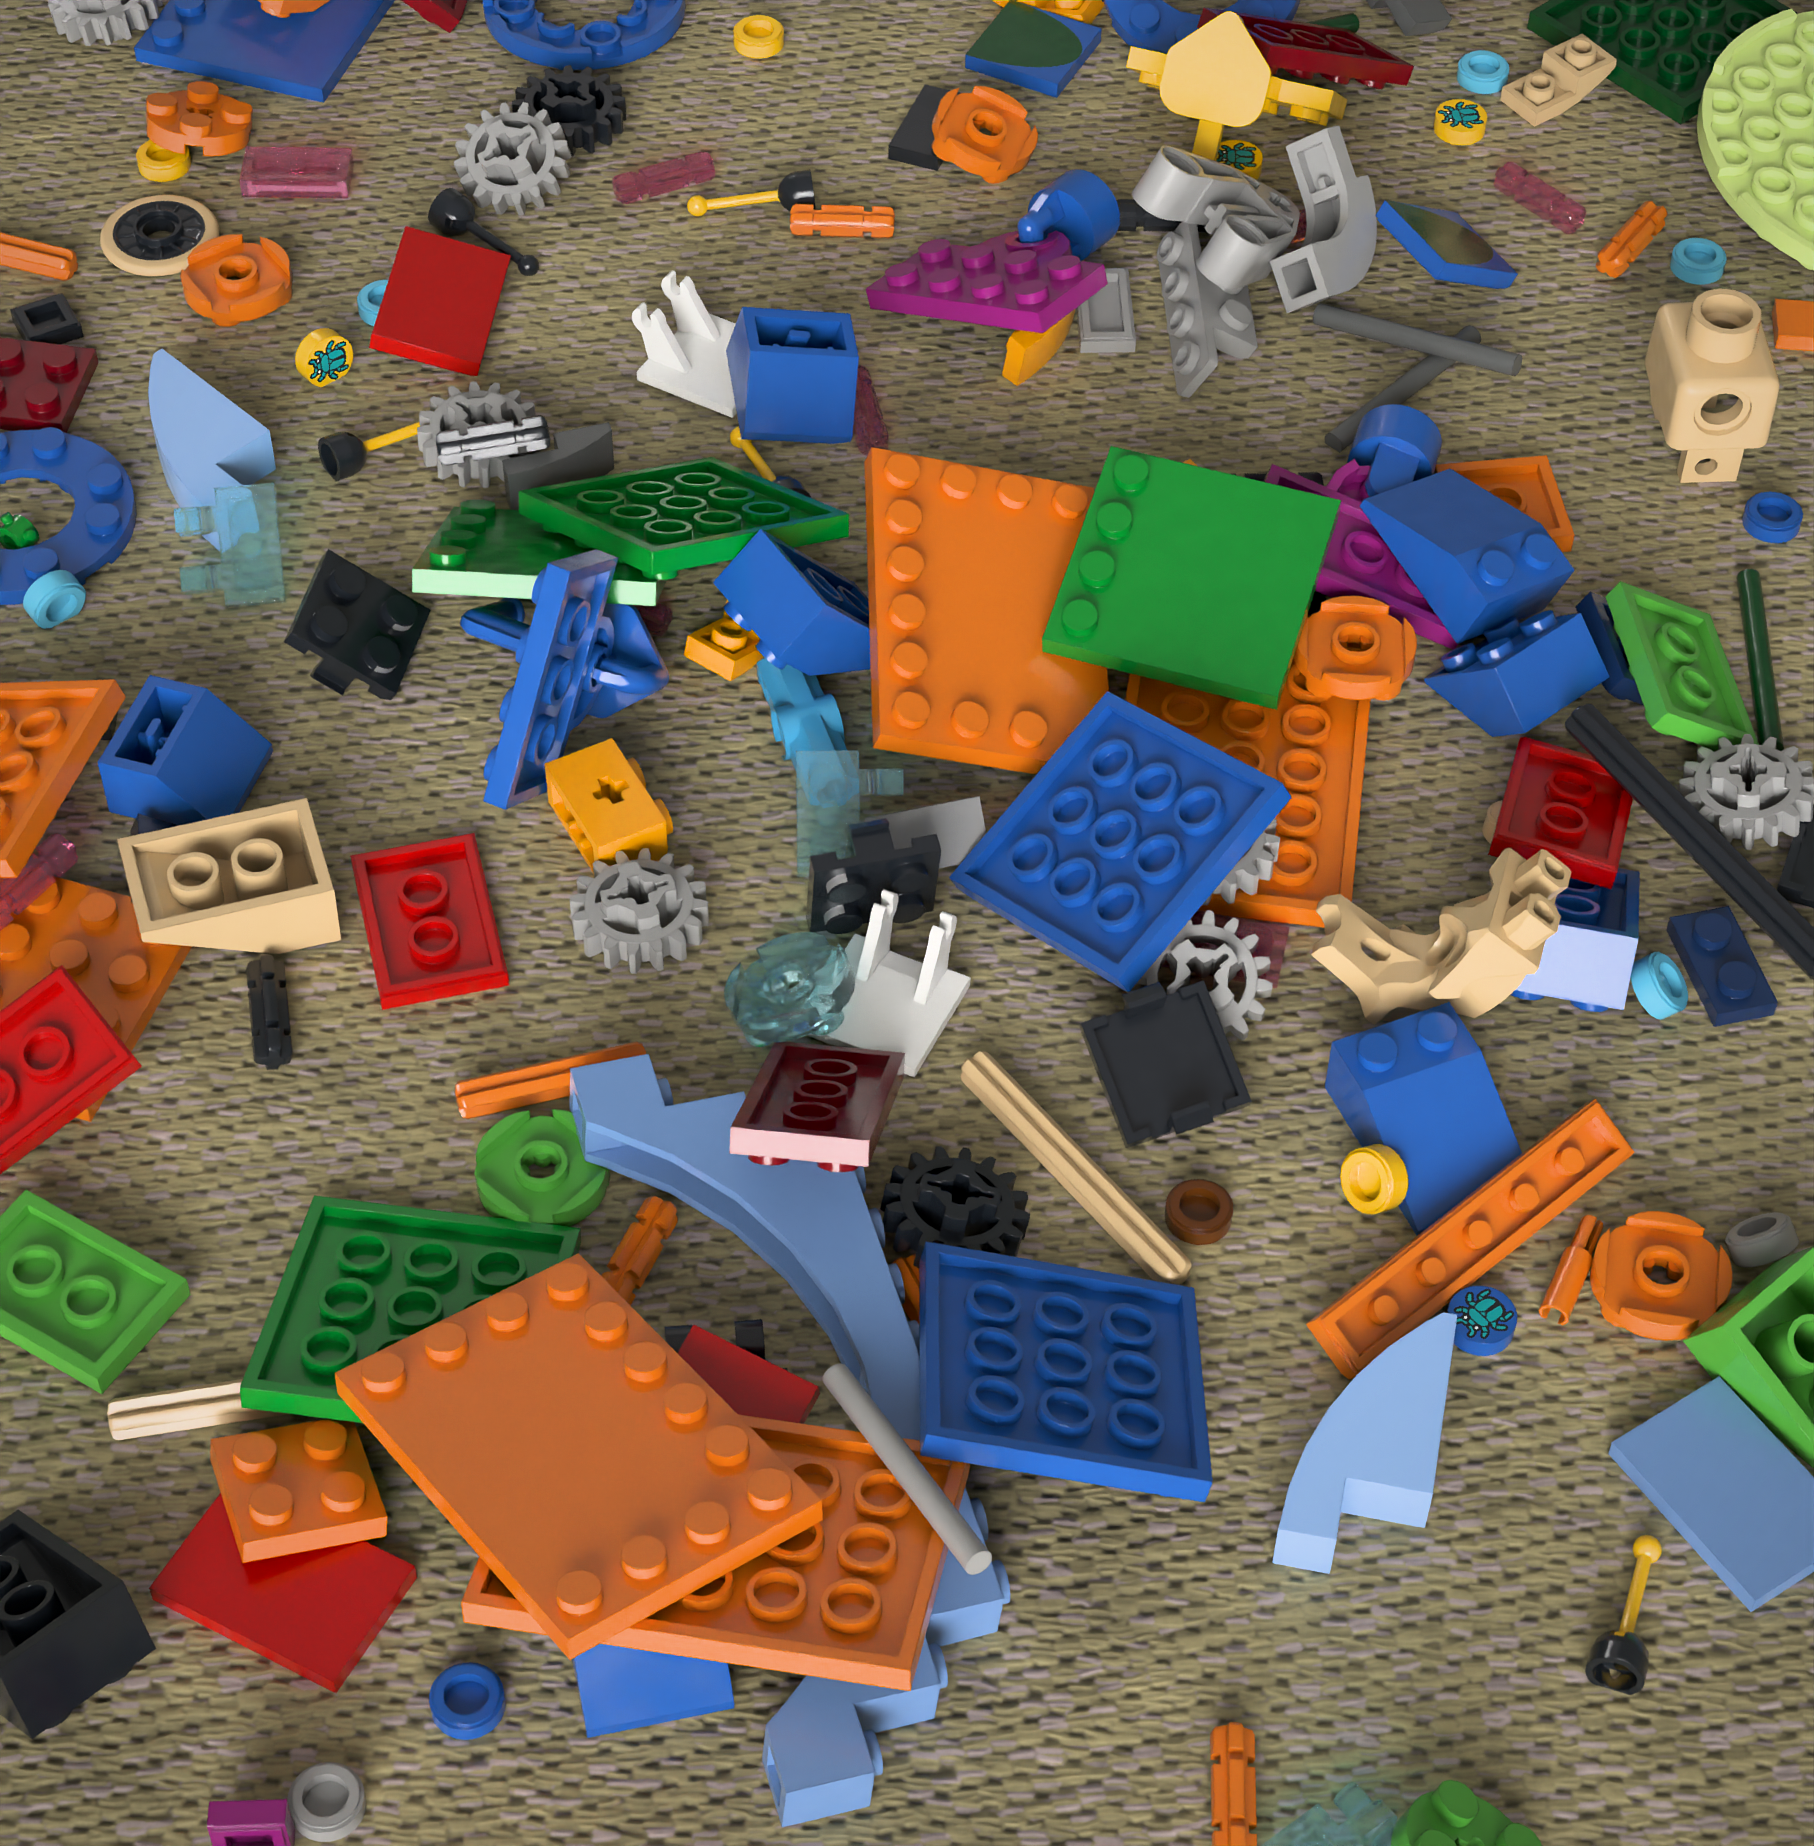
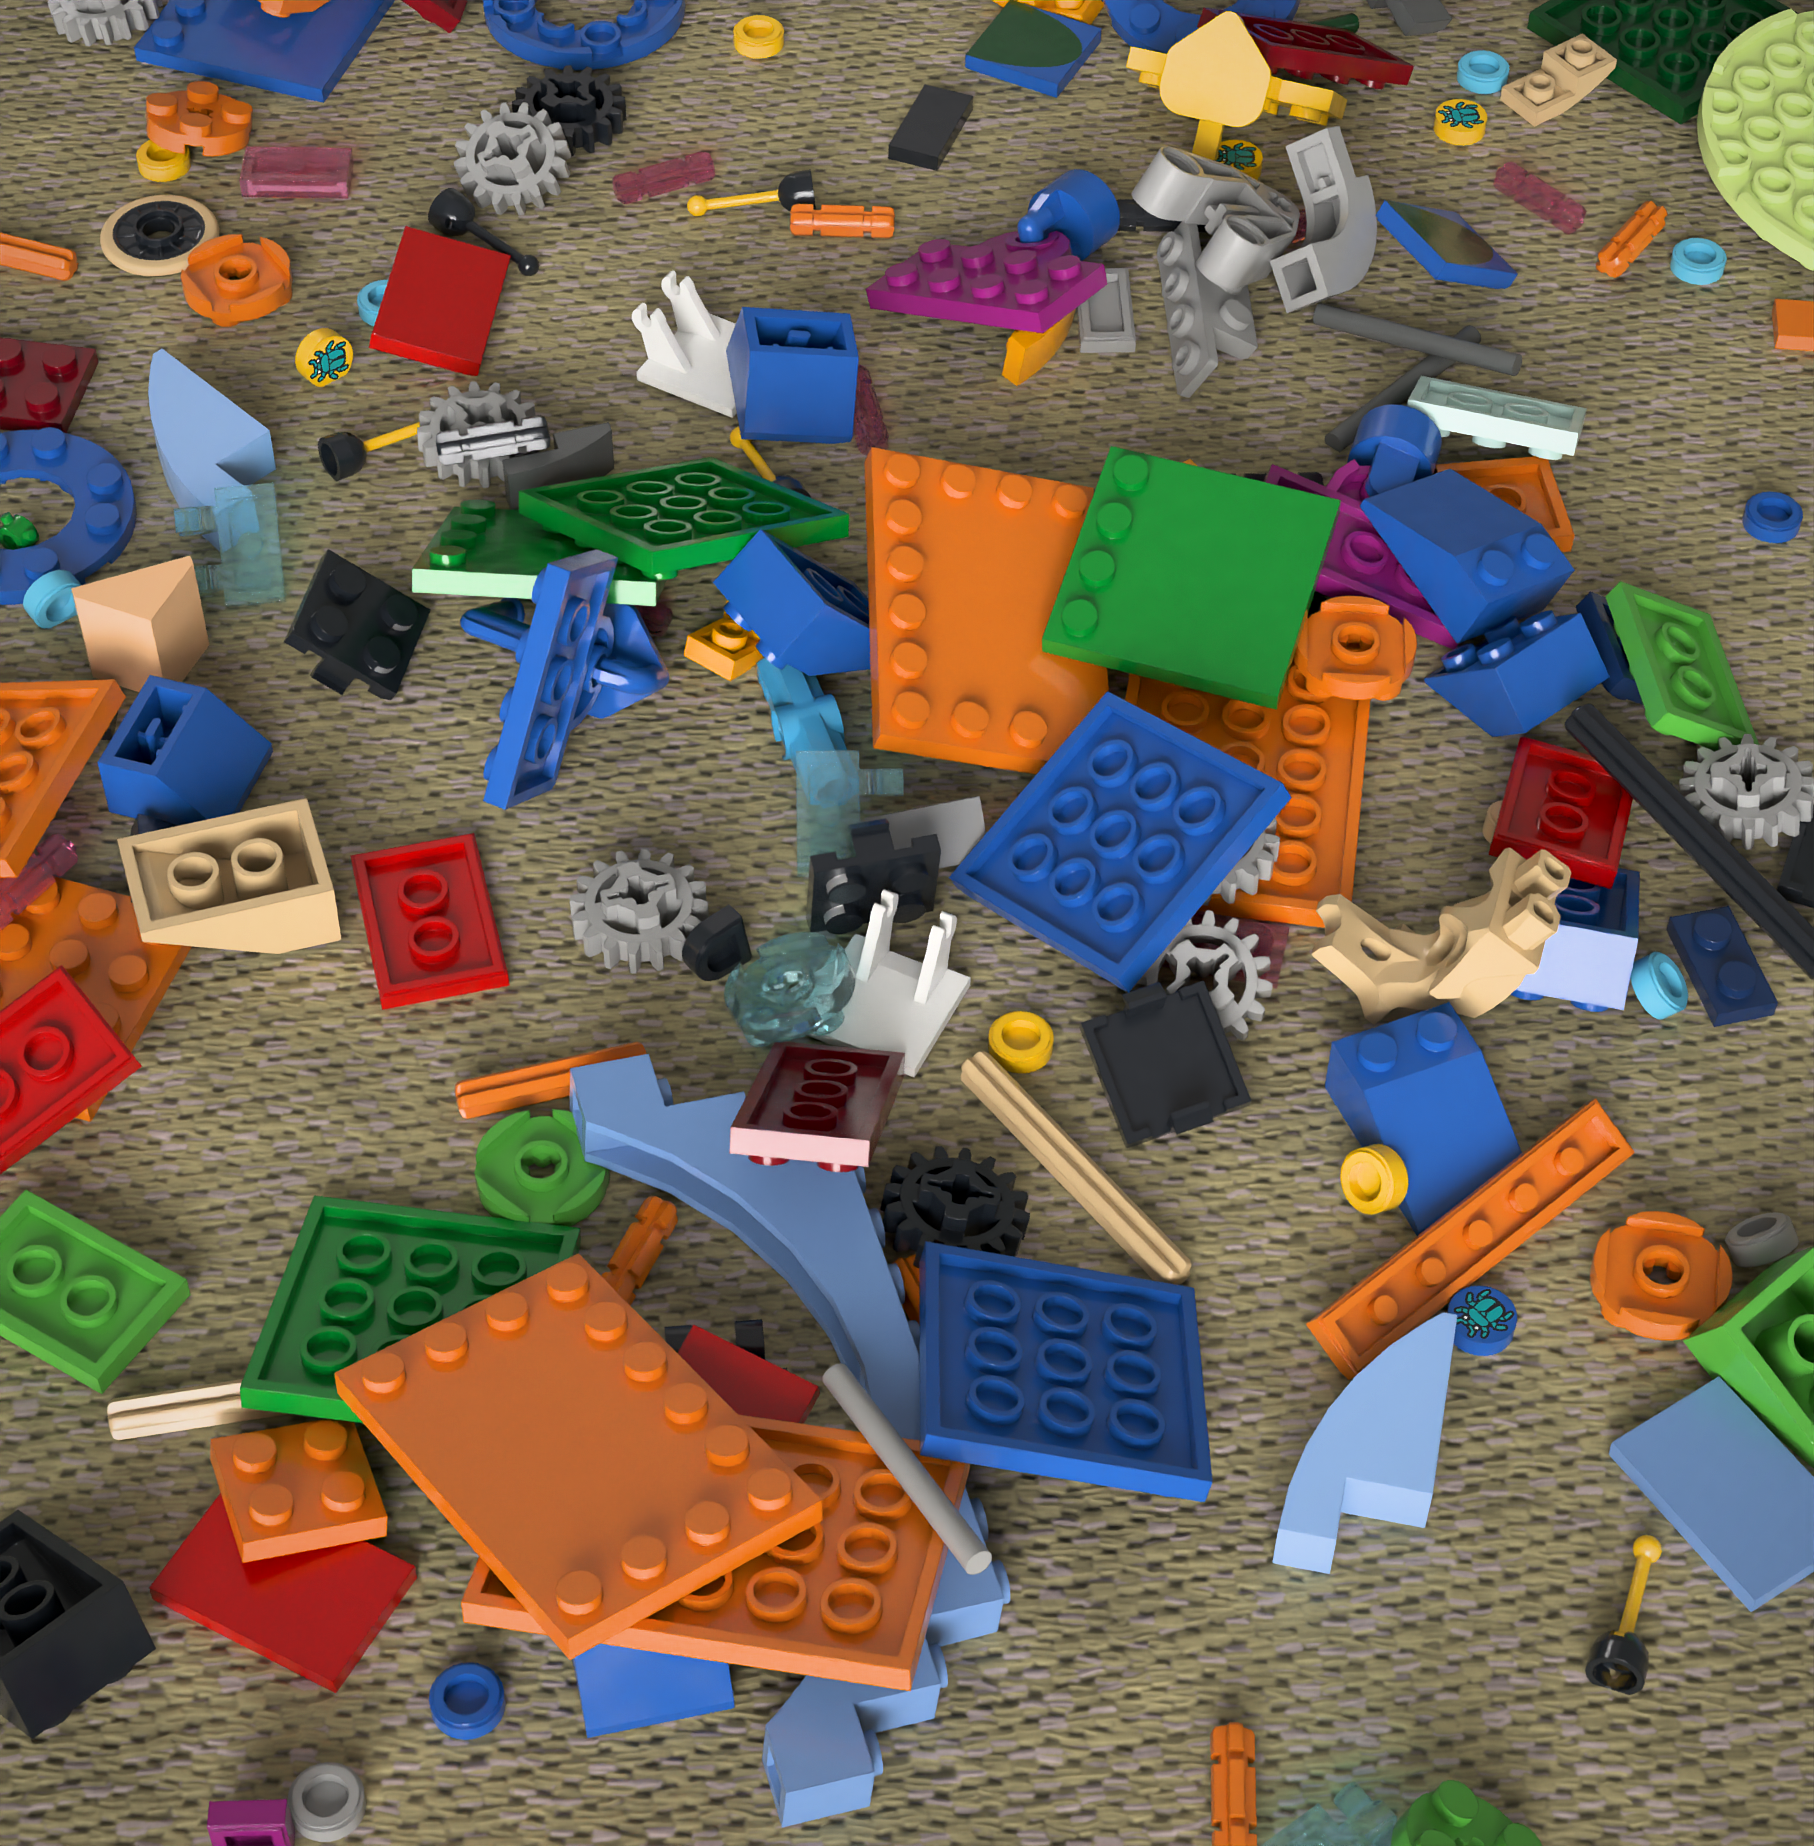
(47, 321): black tile -> none
(143, 624): none -> light nougat slope
(269, 1012): black axle -> none
(607, 804): light orange brick -> none
(717, 945): none -> black tile
(991, 156): orange plate -> none
(1021, 1041): none -> yellow tile
(1198, 1211): reddish brown tile -> none
(1500, 417): none -> light aqua plate
(1572, 1270): orange pin -> none
(1692, 359): tan piece -> none
(1759, 657): dark green bar -> none

